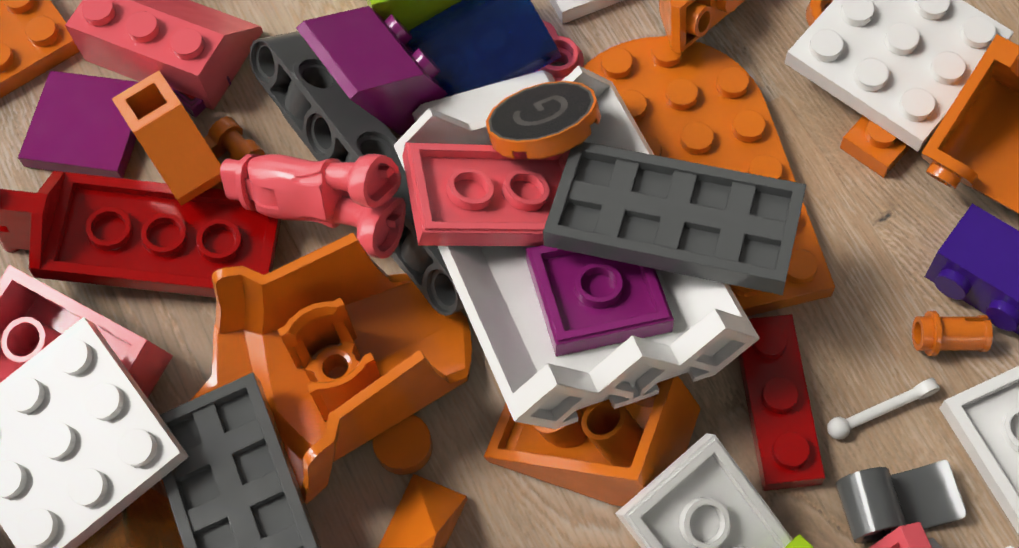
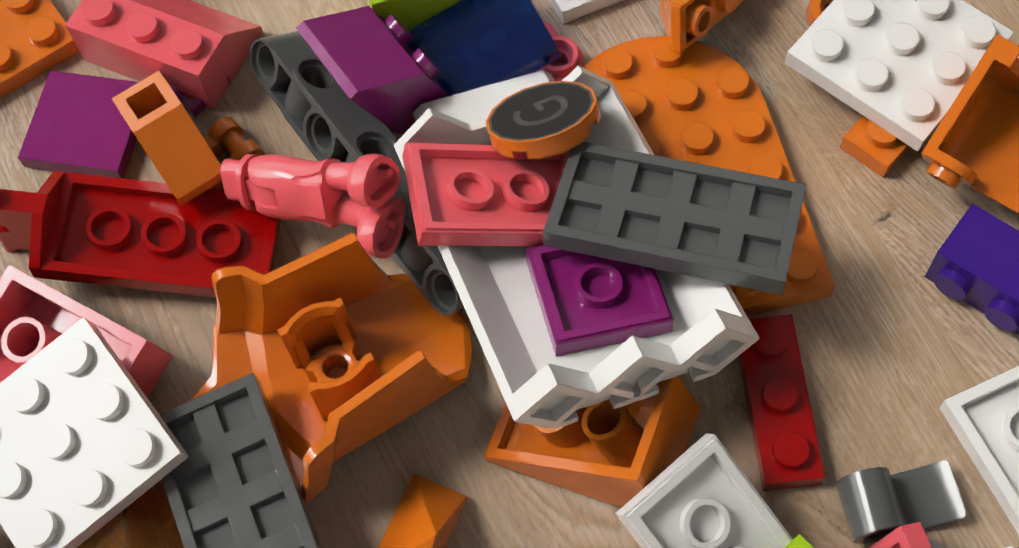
(404, 446): orange tile -> none
(840, 427): white hinge -> none
(939, 333): orange pin -> none

